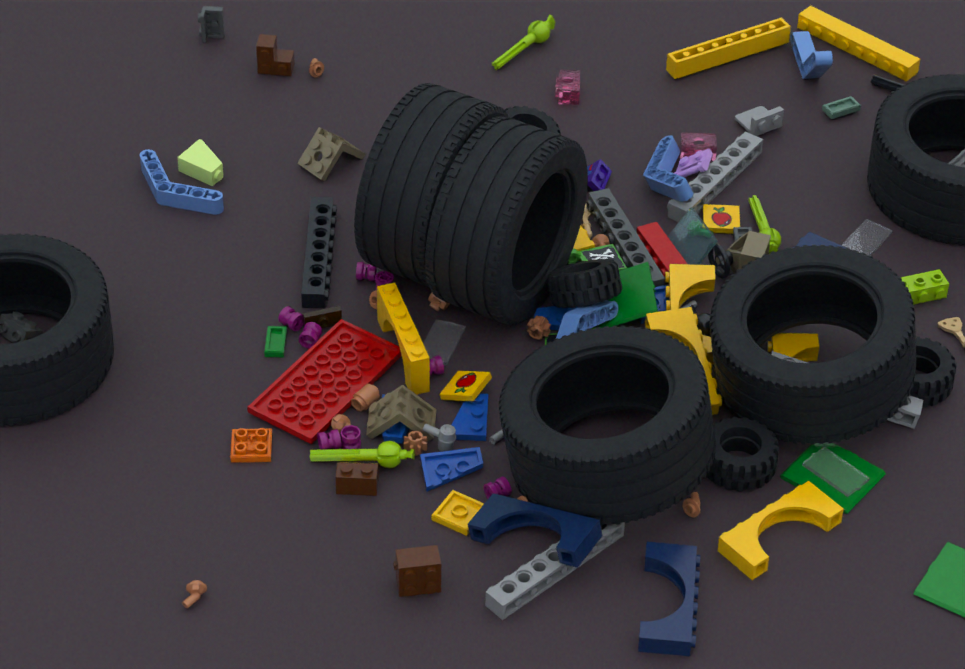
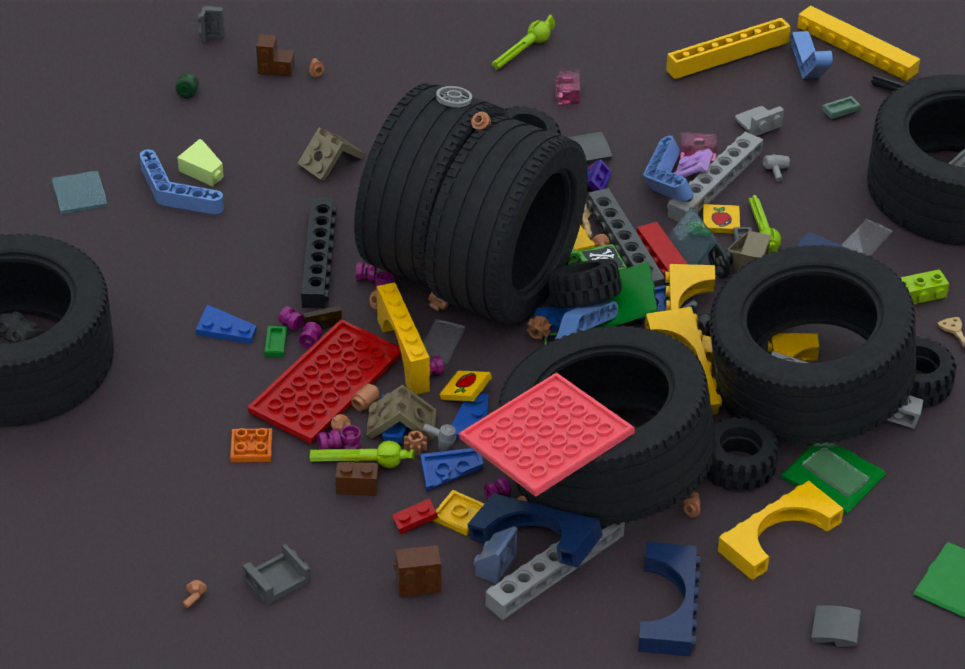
(79, 192): none -> clear light blue piece
(187, 85): none -> dark green head
(225, 326): none -> blue wing
(277, 576): none -> dark grey panel
(415, 516): none -> red plate
(453, 96): none -> light grey wheel
(480, 120): none -> nougat plate
(497, 555): none -> sand blue slope
(546, 434): none -> coral tile
(594, 146): none -> dark grey slope
(775, 163): none -> light grey piece
(836, 625): none -> dark grey slope

